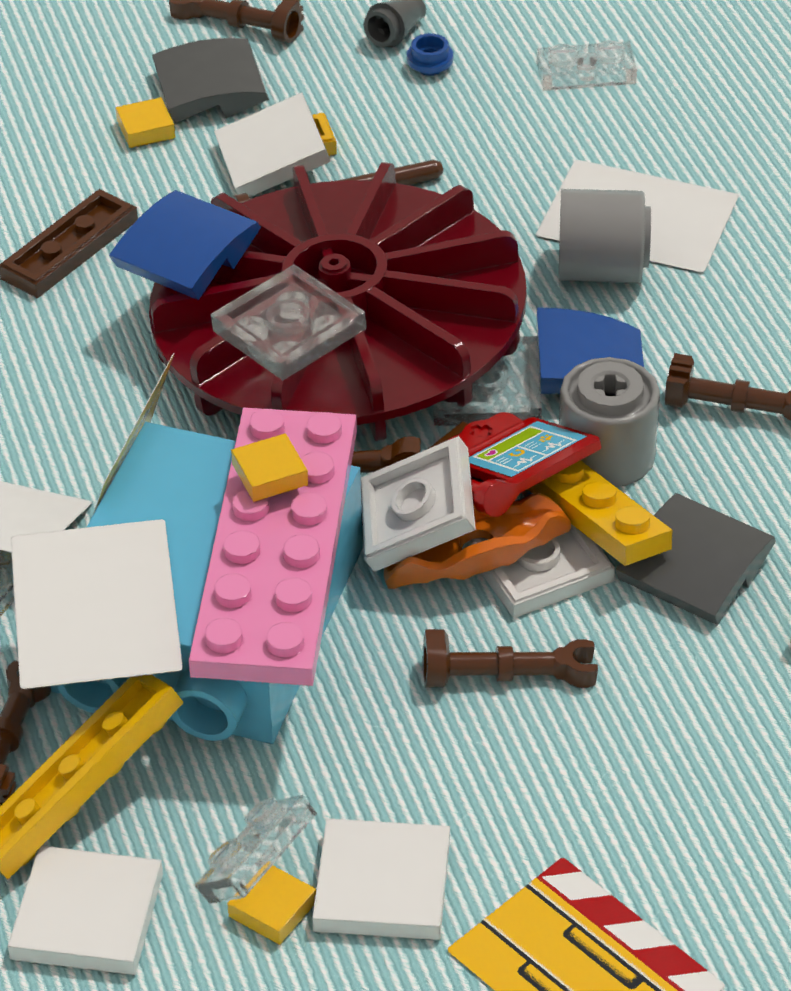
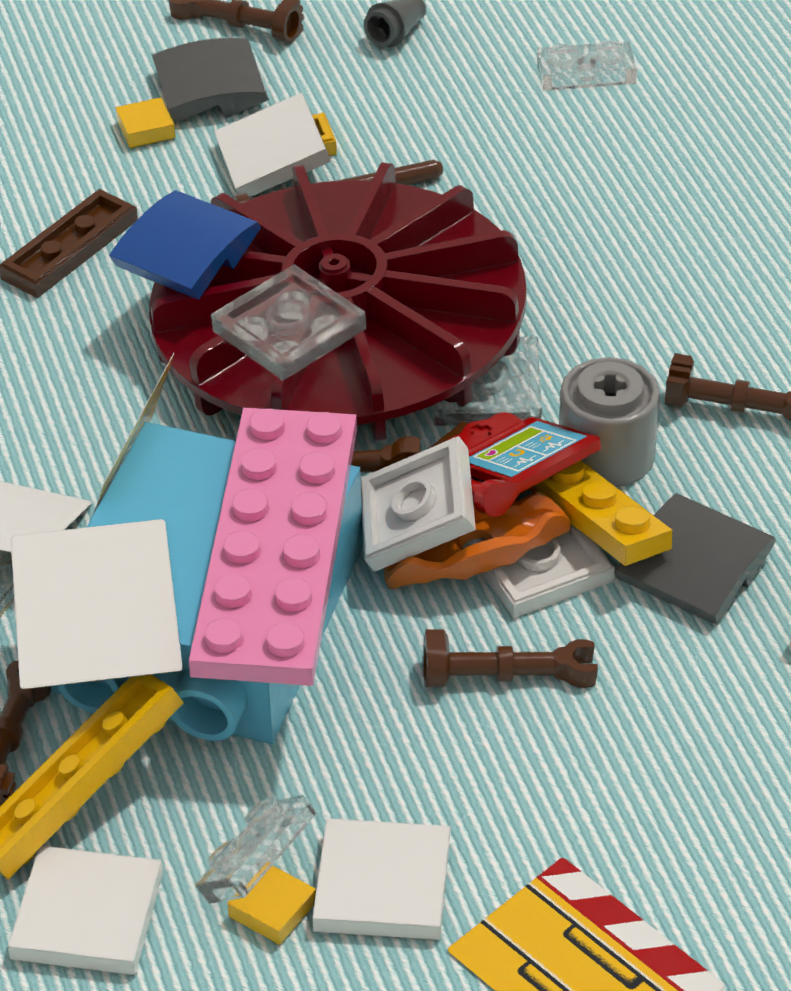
(269, 467): yellow tile -> none
(430, 54): blue plate -> none
(577, 336): blue slope -> none
(604, 235): light grey piece -> none
(683, 215): white sticker -> none

